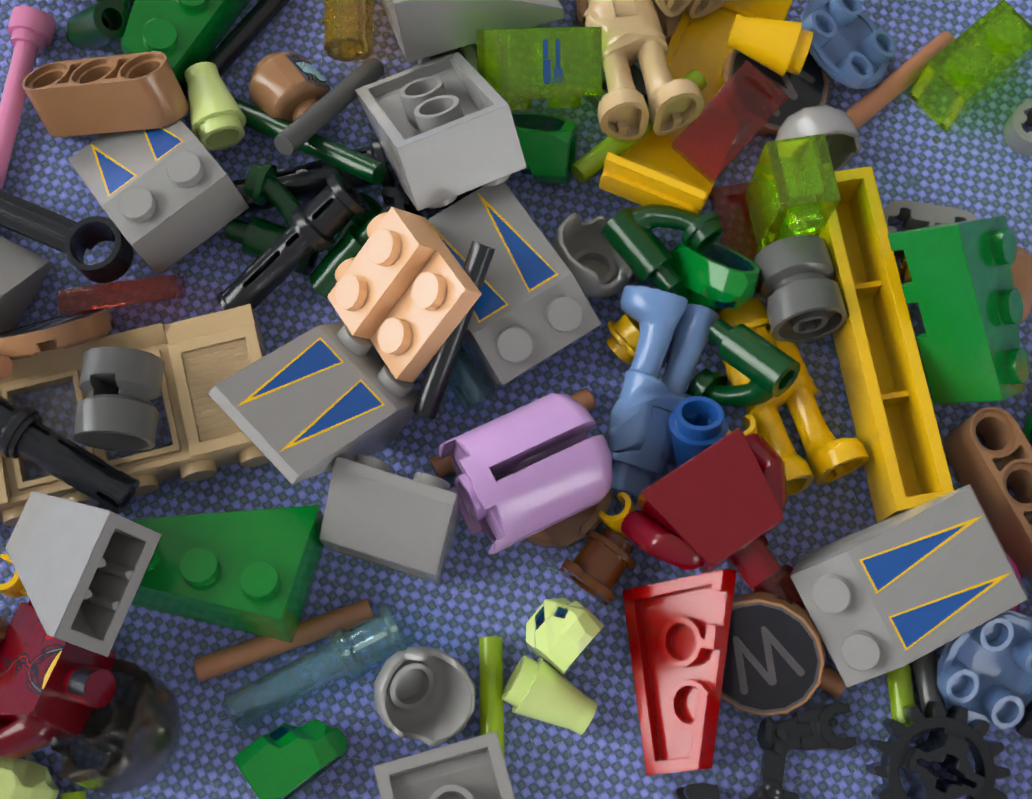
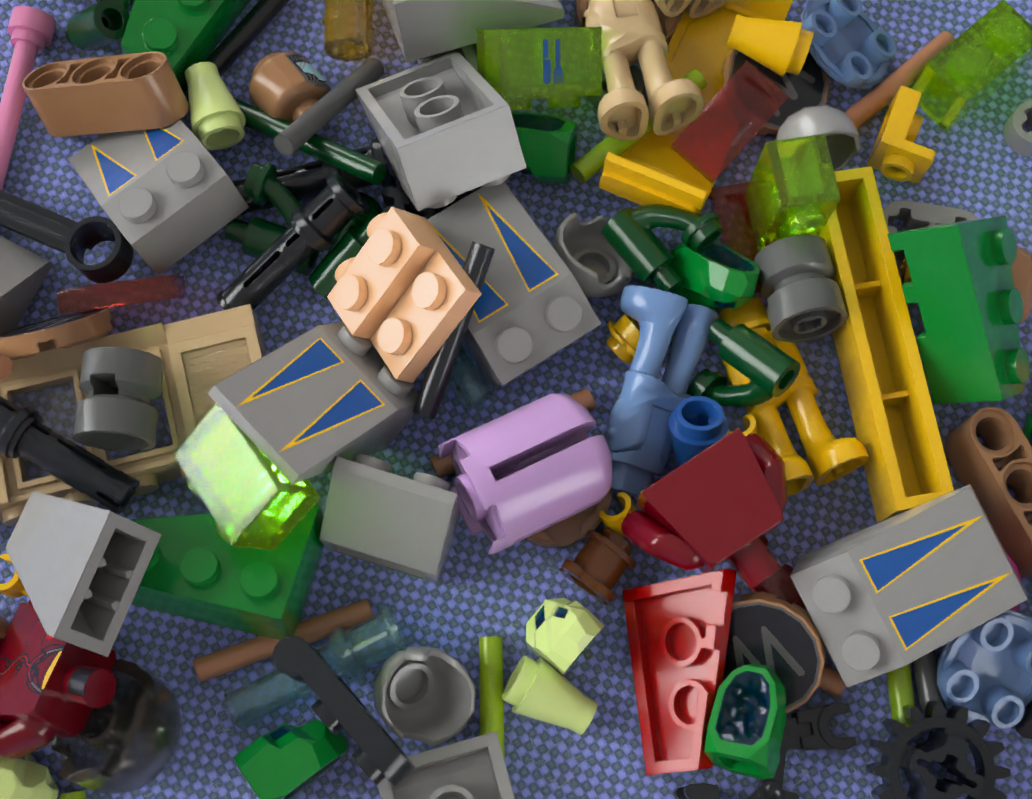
(240, 484): none -> clear neon green brick
(342, 709): none -> black plate
(748, 722): none -> rock
(894, 146): none -> yellow bracket

